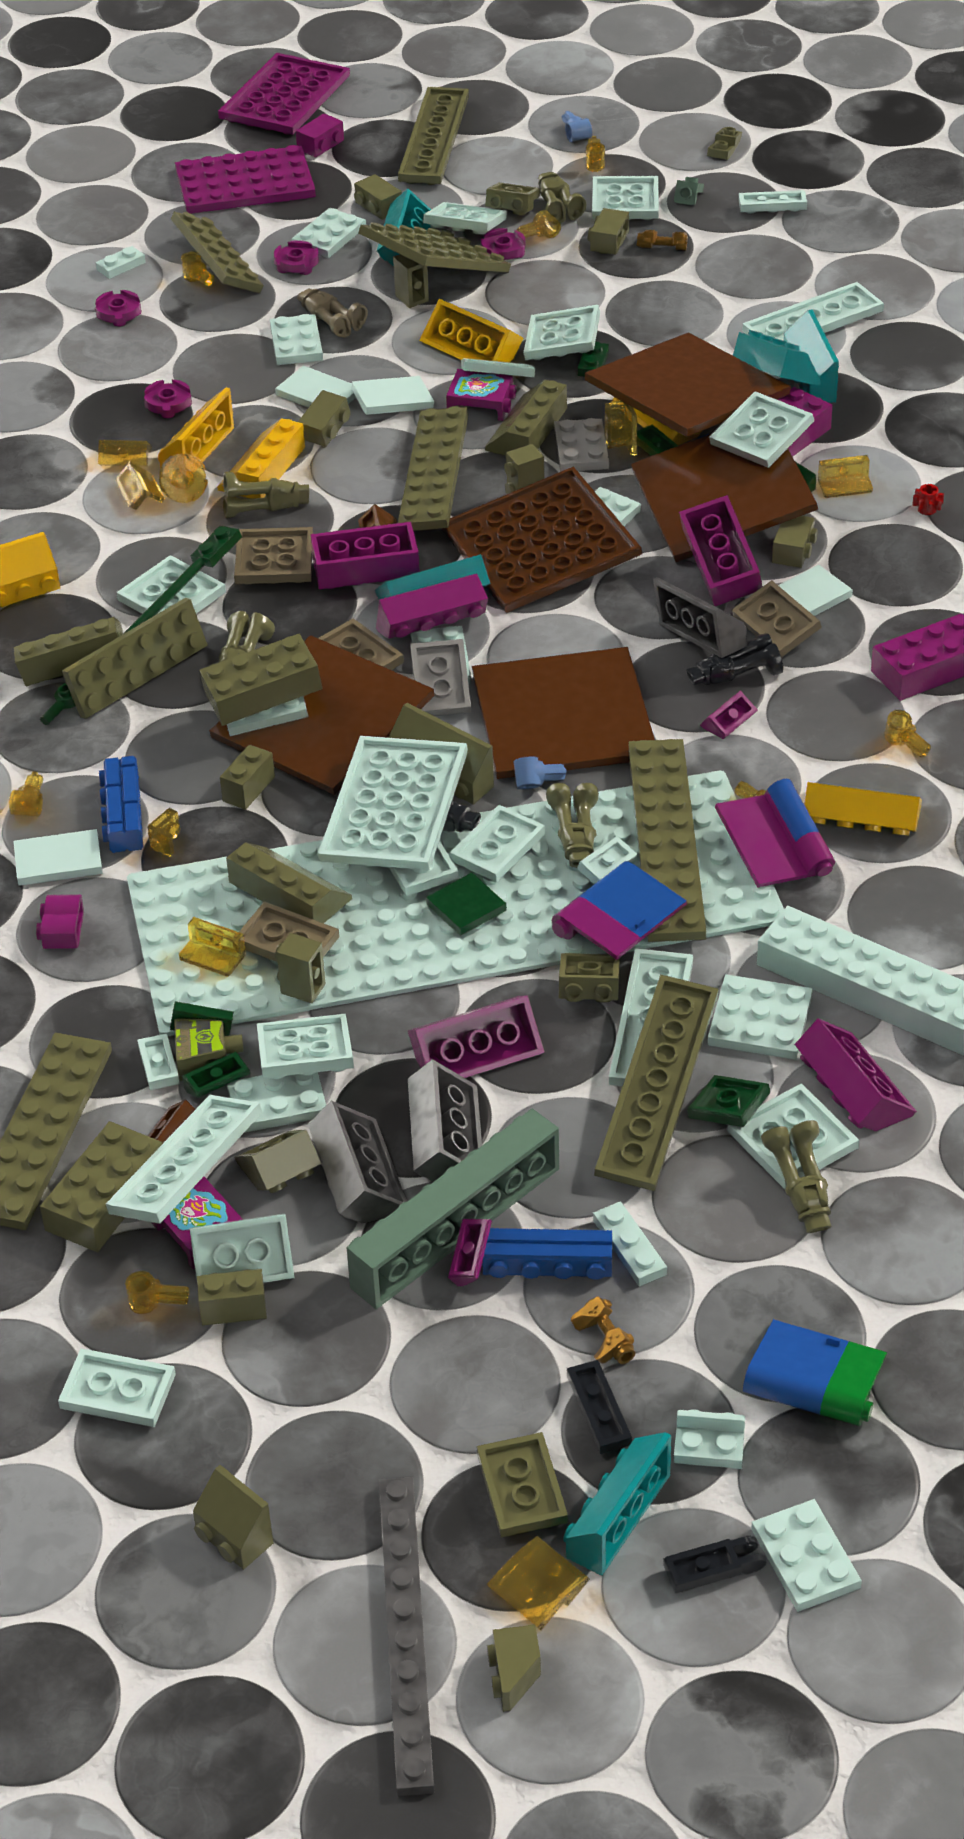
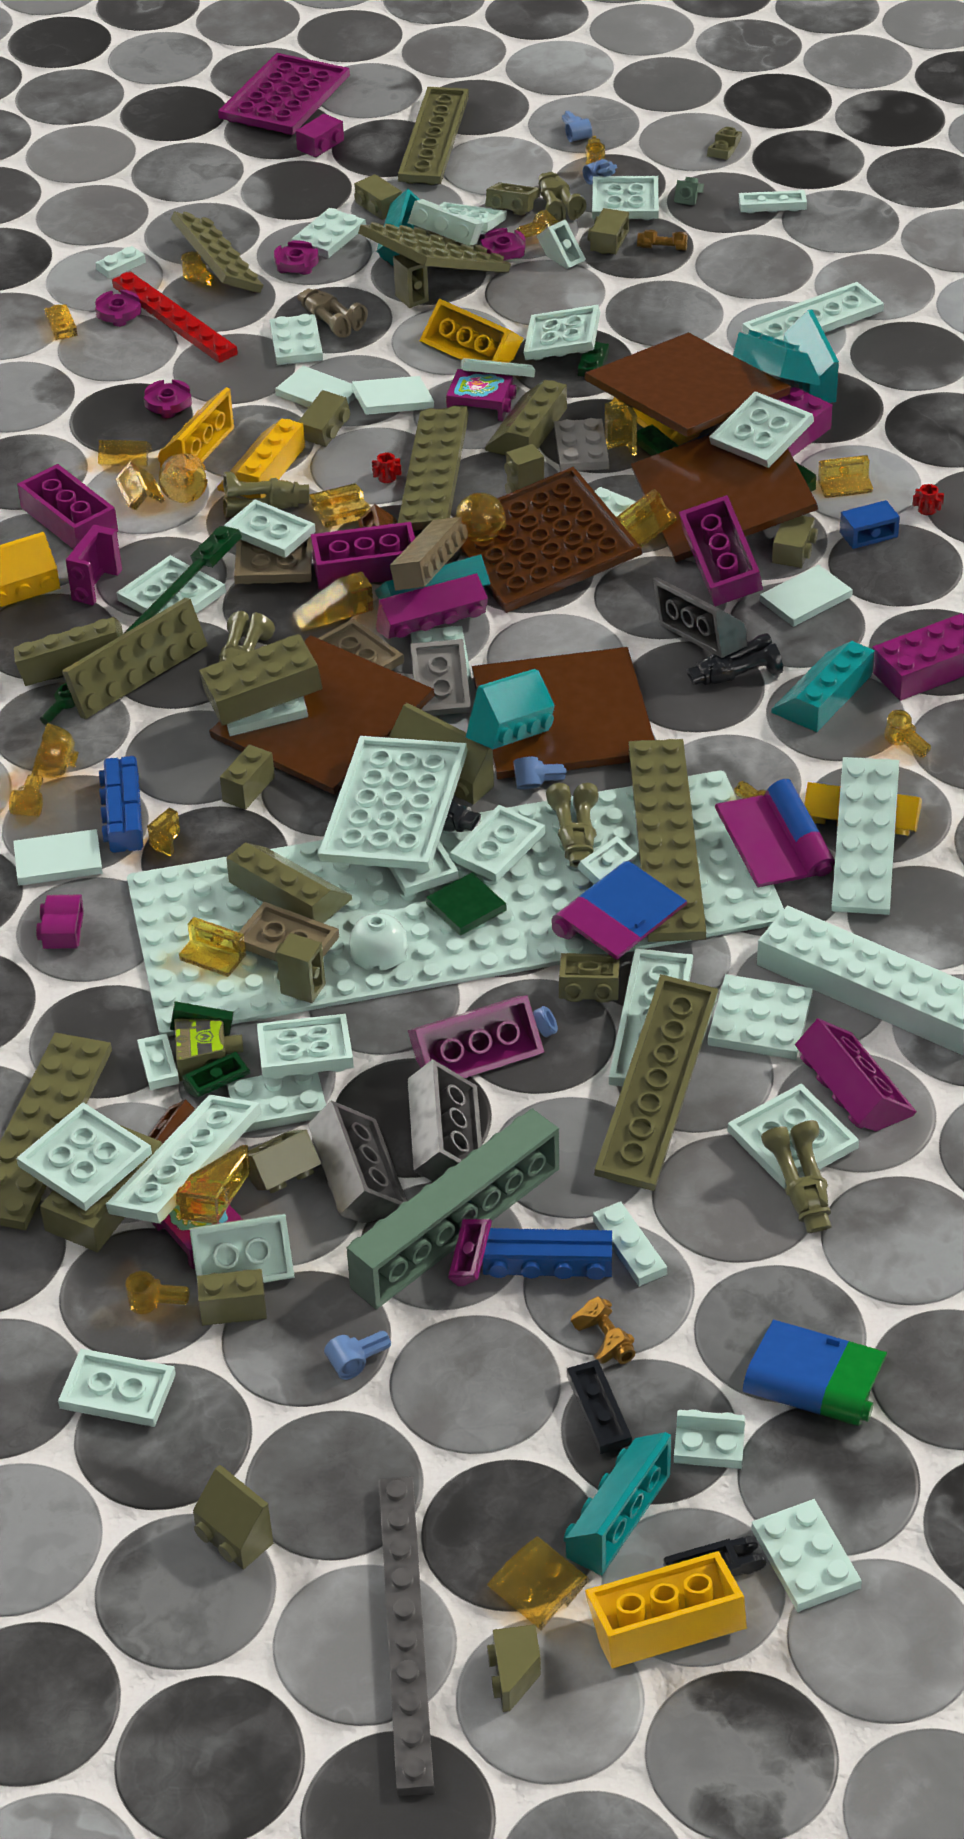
(55, 752): none -> clear yellow cylinder
(60, 322): none -> clear yellow plate
(65, 504): none -> magenta brick
(84, 1156): none -> light aqua plate
(90, 559): none -> magenta panel
(177, 318): none -> red plate
(213, 1187): none -> clear yellow slope
(244, 179): magenta plate -> none
(271, 528): none -> light aqua plate
(338, 601): none -> clear yellow slope
(339, 505): none -> clear yellow slope
(350, 1355): none -> medium blue axle
(378, 941): none -> light aqua cylinder
(386, 467): none -> red gear
(428, 553): none -> dark tan brick
(453, 226): none -> light aqua arch
(482, 516): none -> clear yellow cylinder
(510, 710): none -> teal slope
(522, 1484): olive plate -> none
(545, 1021): none -> medium blue tile
(561, 245): none -> light aqua slope
(598, 168): none -> medium blue axle
(647, 517): none -> clear yellow panel
(666, 1609): none -> yellow slope
(728, 1101): dark green tile -> none
(729, 716): magenta slope -> none
(779, 615): dark tan plate -> none
(827, 686): none -> teal slope
(865, 836): none -> light aqua plate
(869, 524): none -> blue brick

